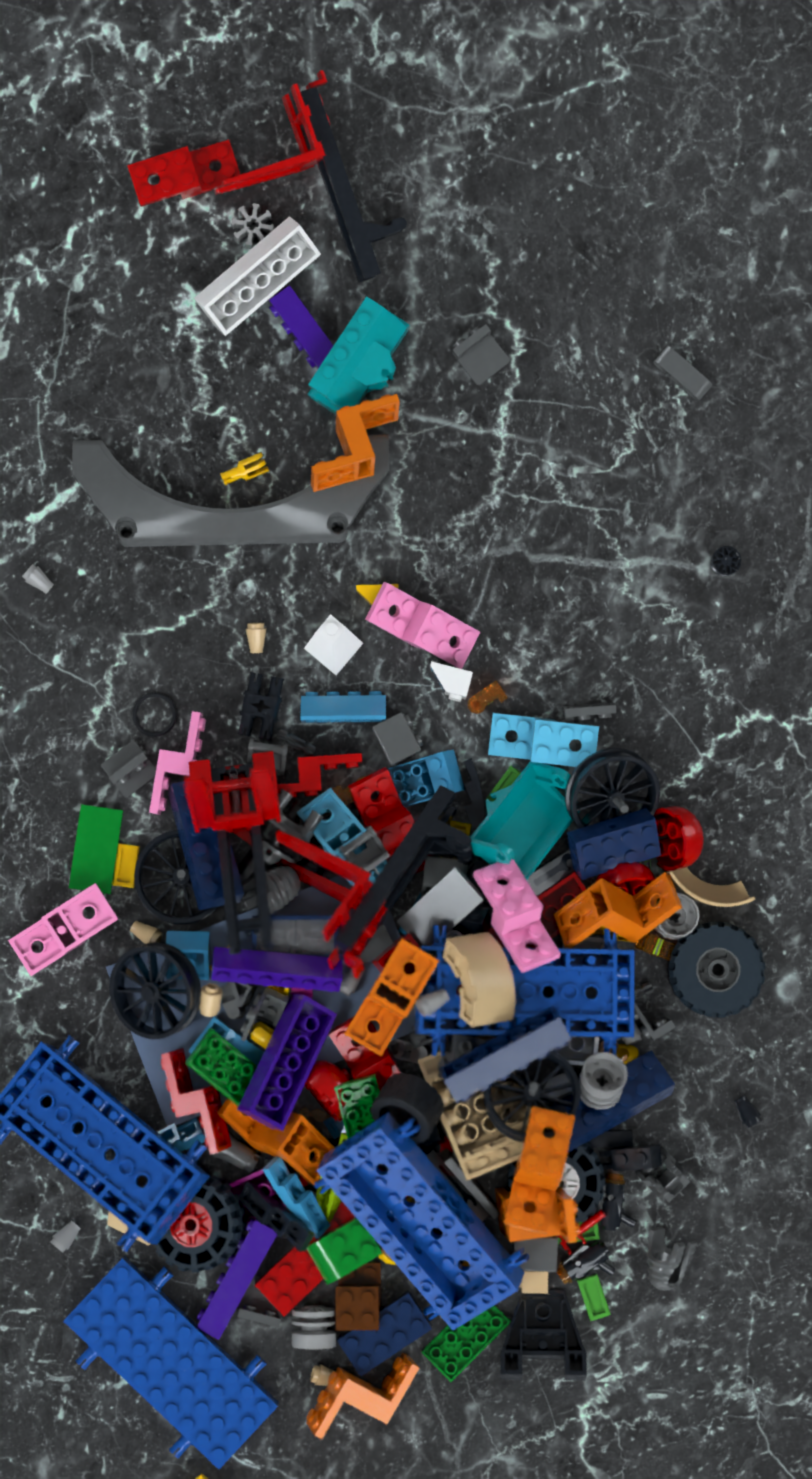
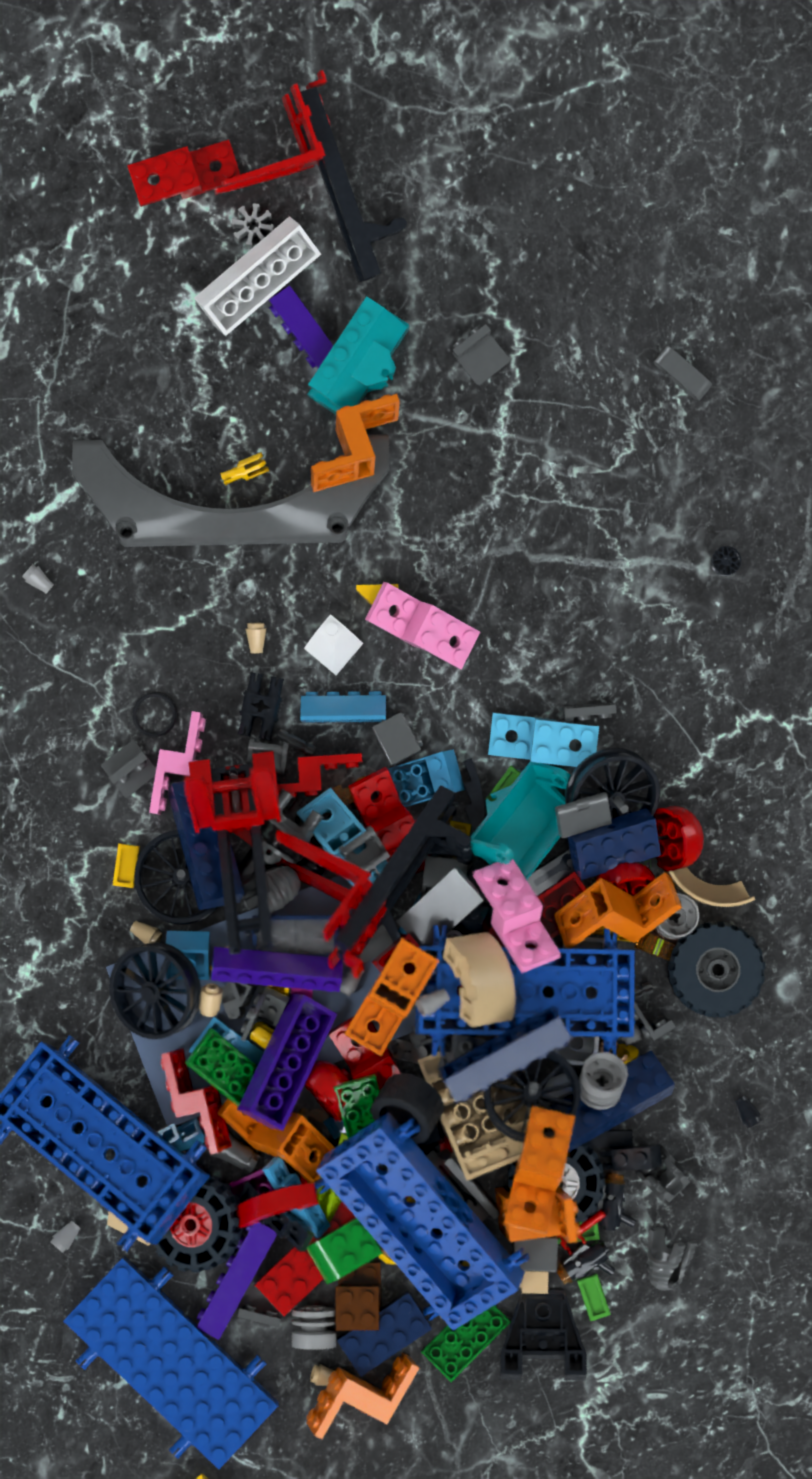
(63, 929): bright pink bracket -> none
(96, 848): green tile -> none
(276, 1202): none -> red slope
(452, 680): white slope -> none
(486, 696): clear orange leg -> none
(583, 815): none -> dark grey piece

